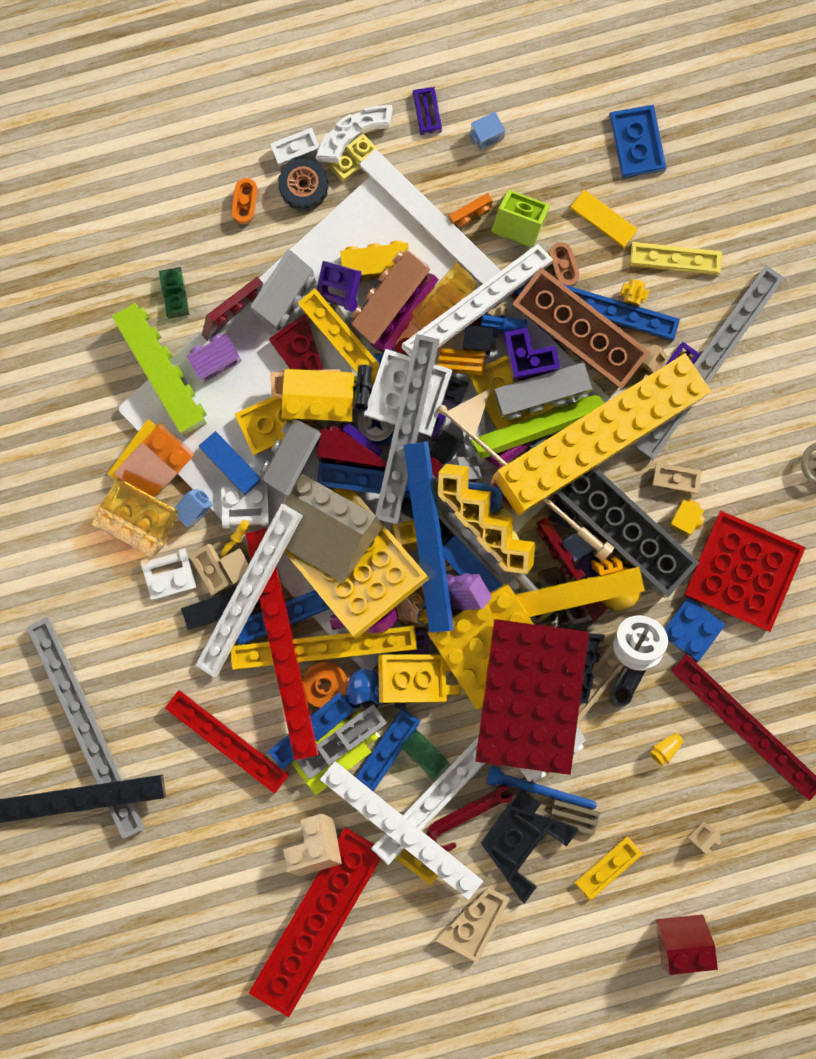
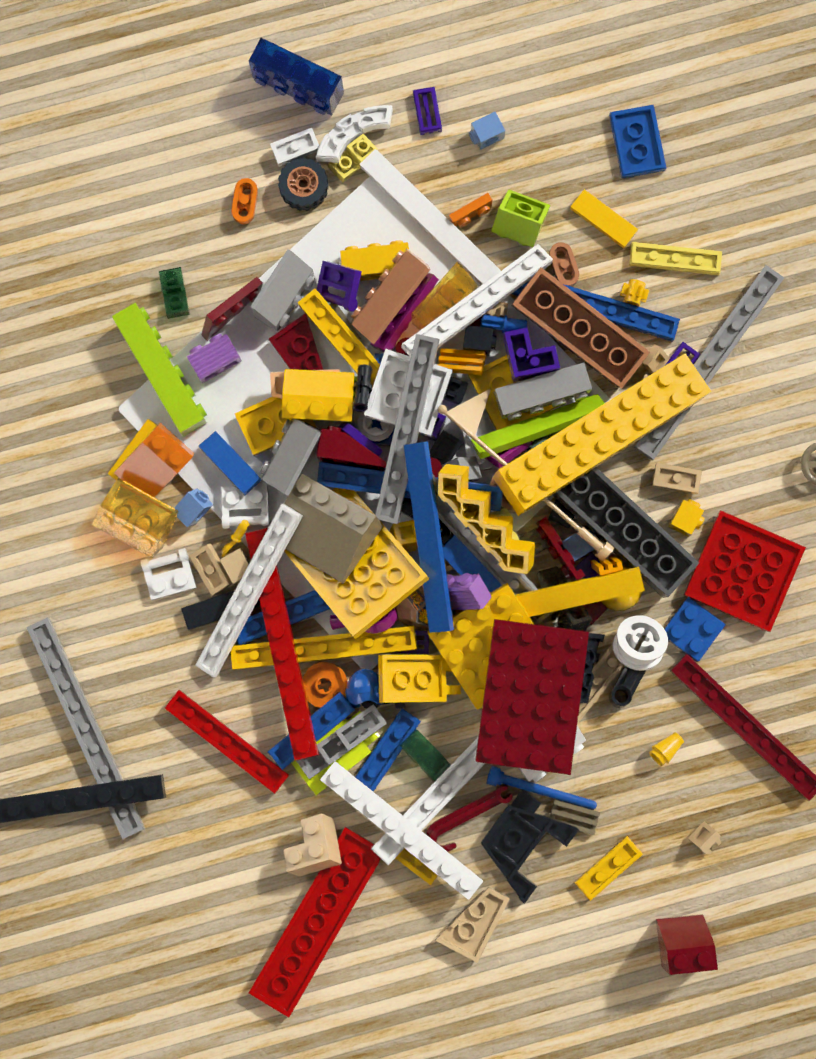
(296, 77): none -> clear blue brick

